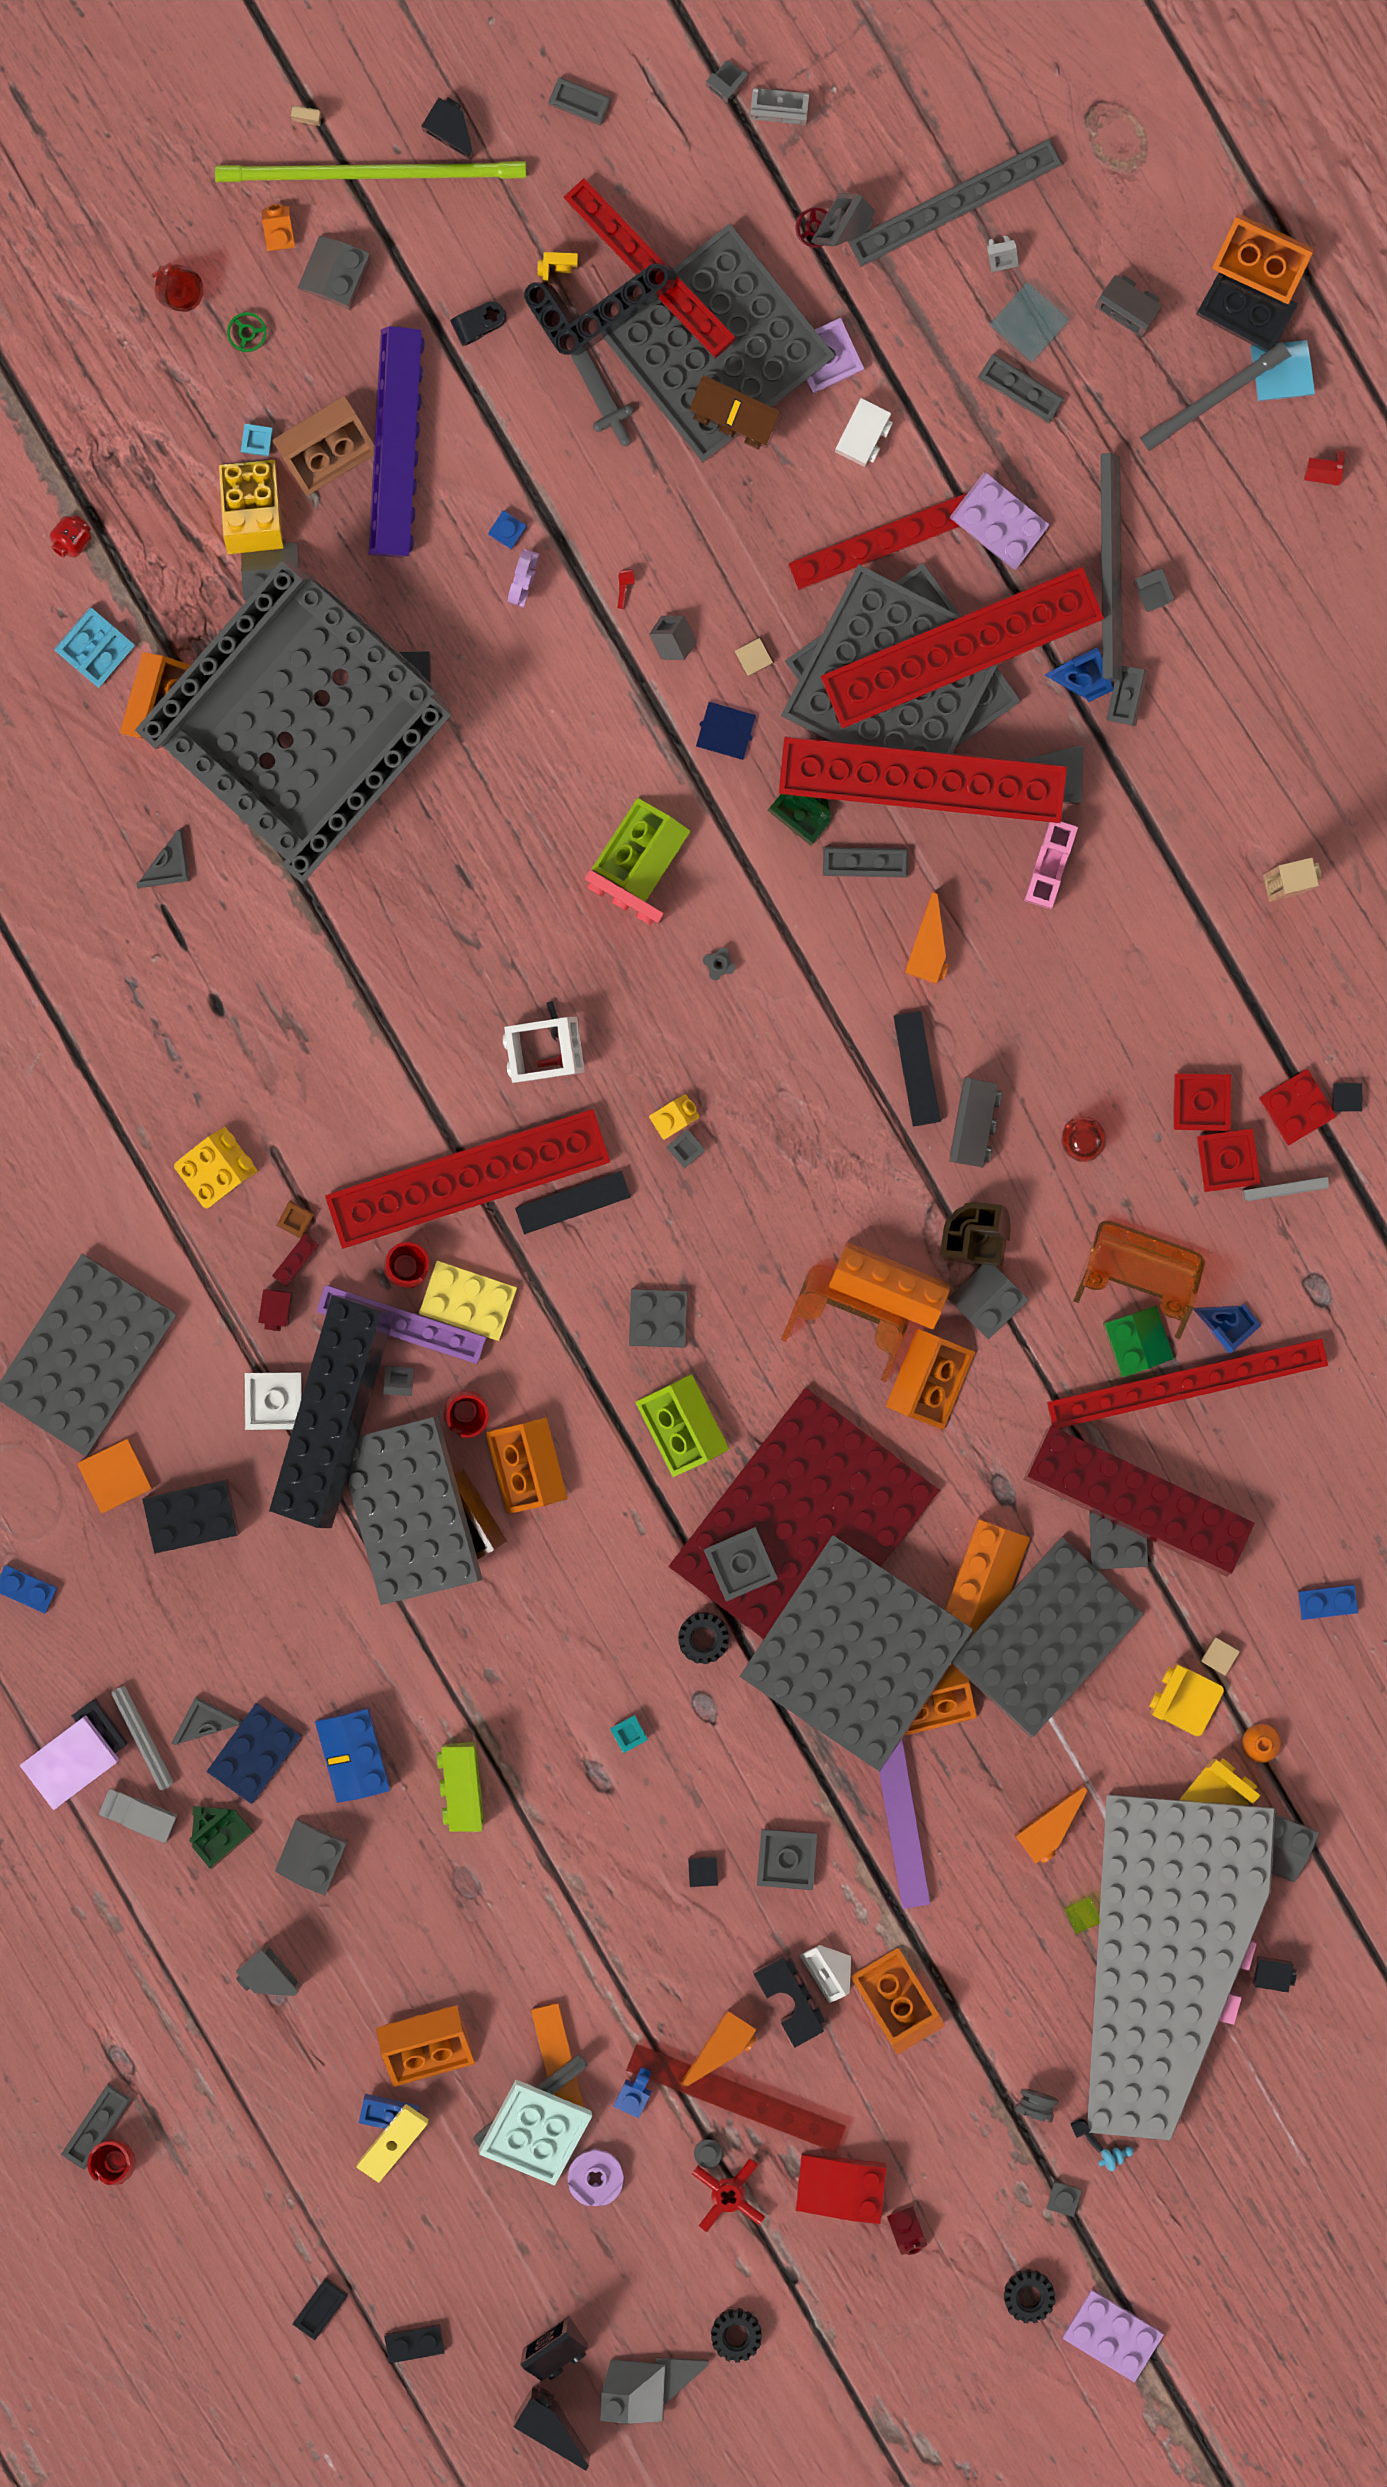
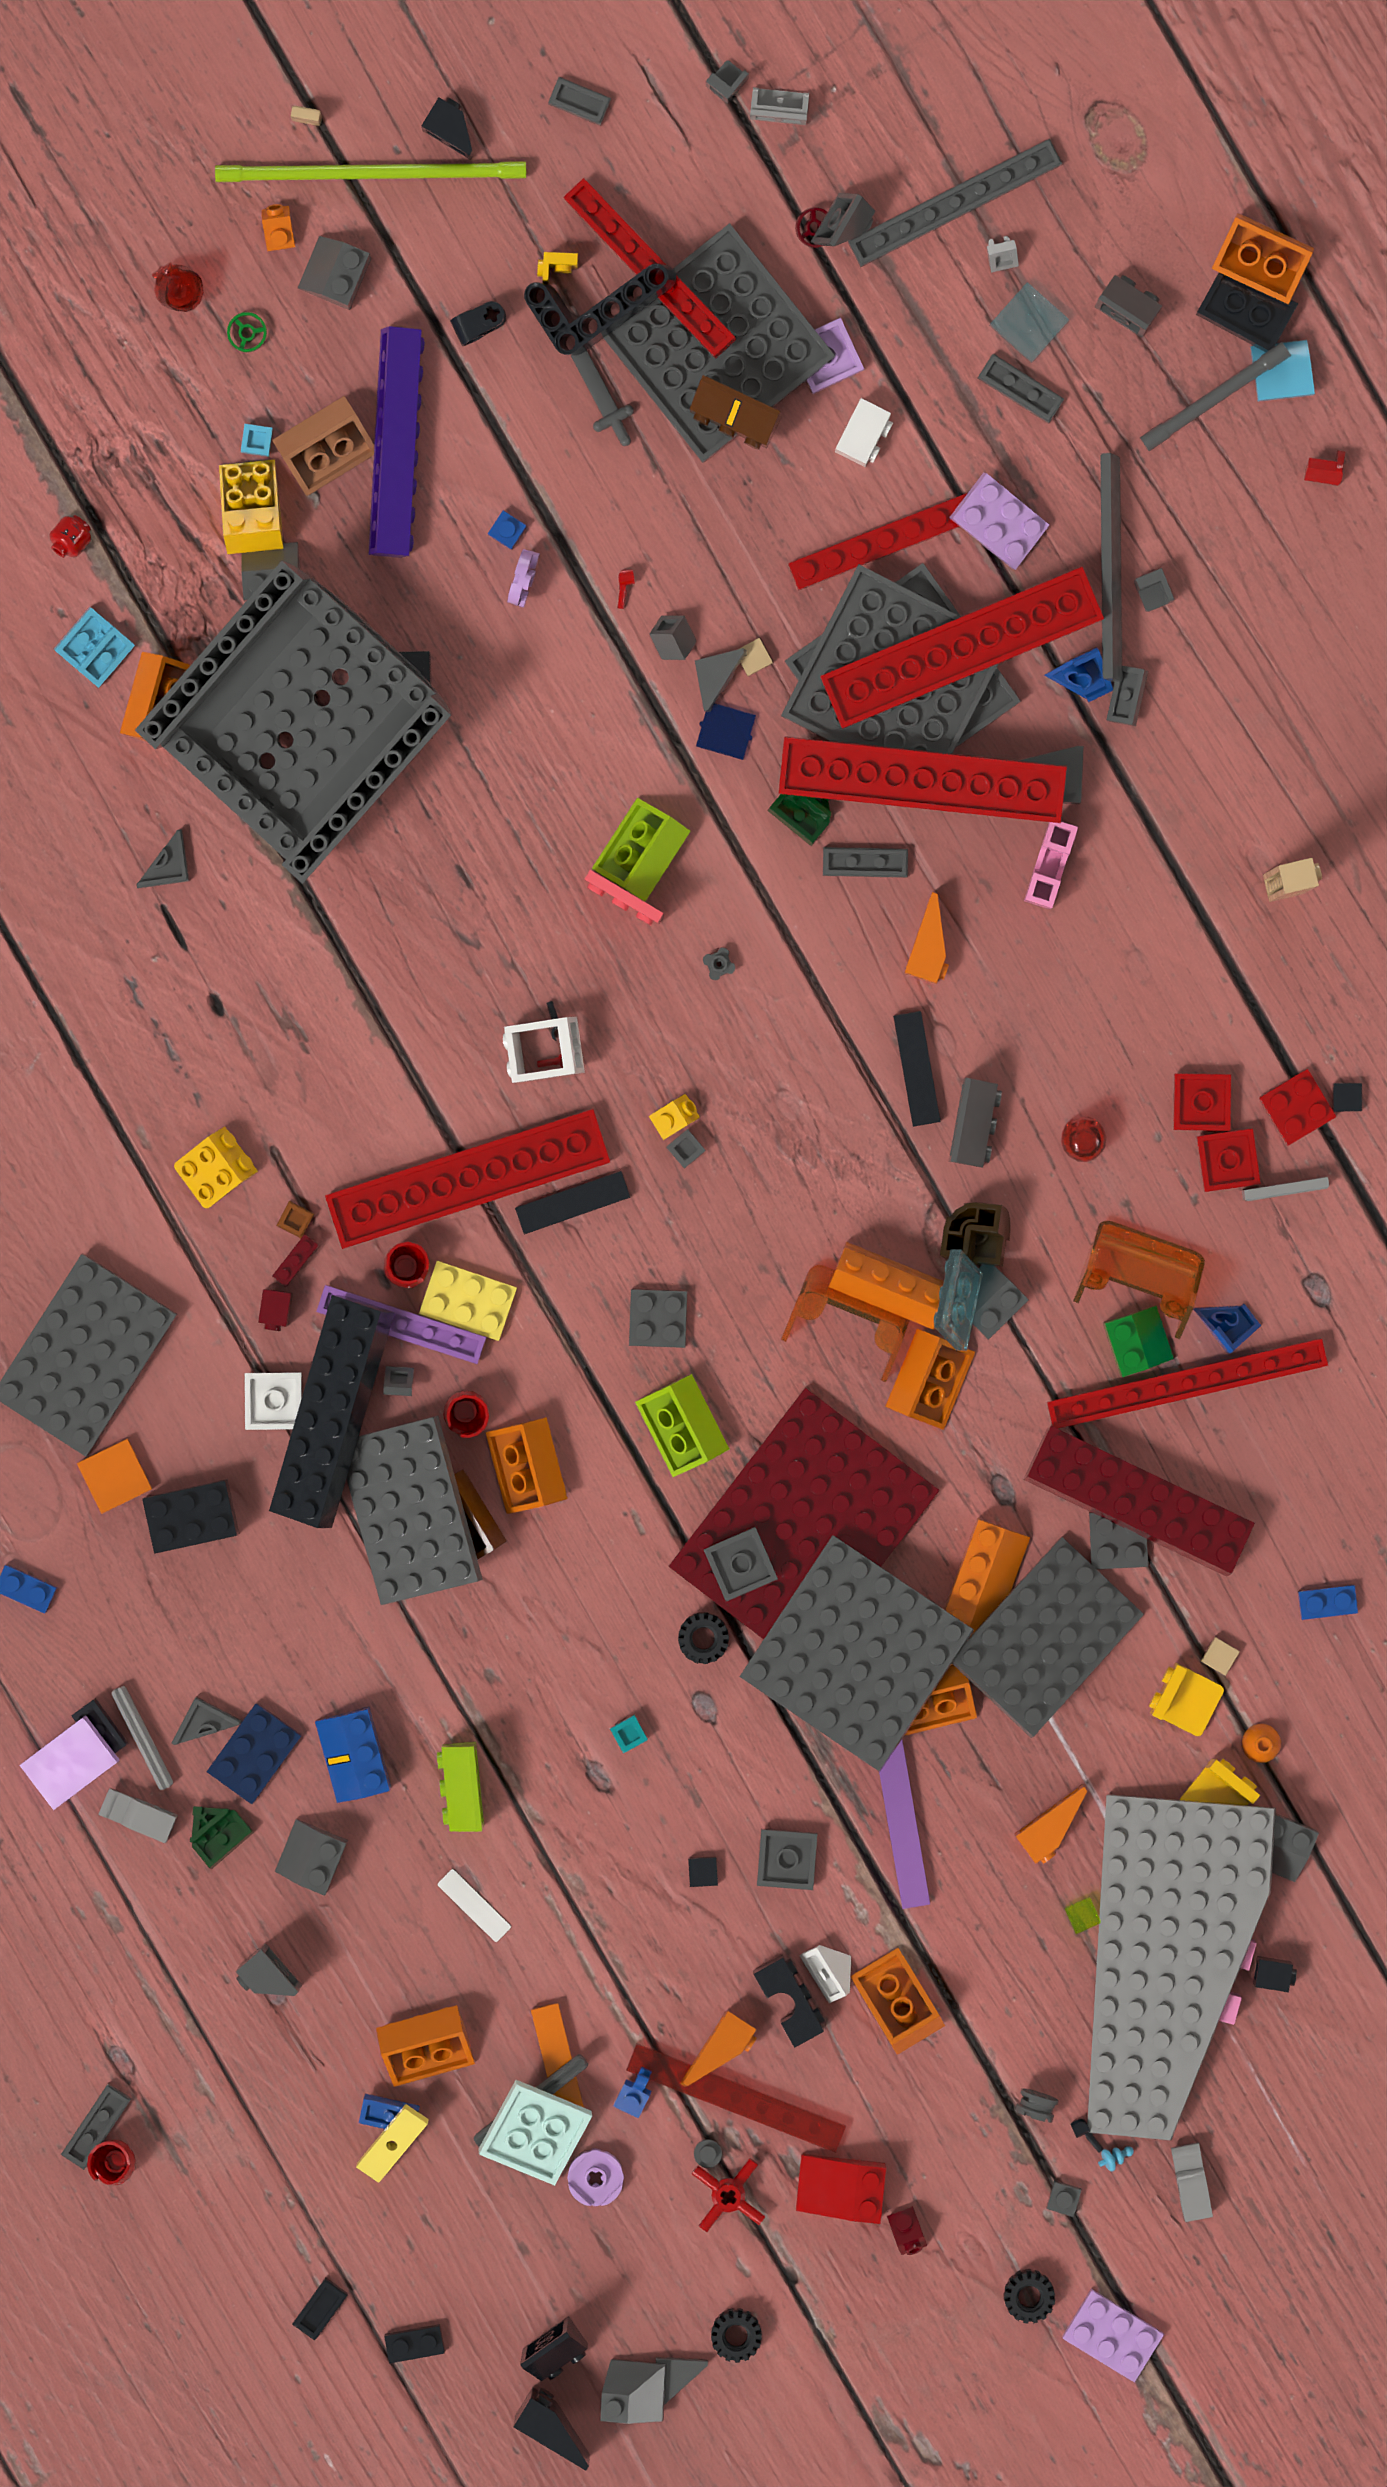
(474, 1905): none -> white sticker
(715, 674): none -> dark grey tile
(958, 1300): none -> clear light blue plate
(1191, 2182): none -> light grey piece

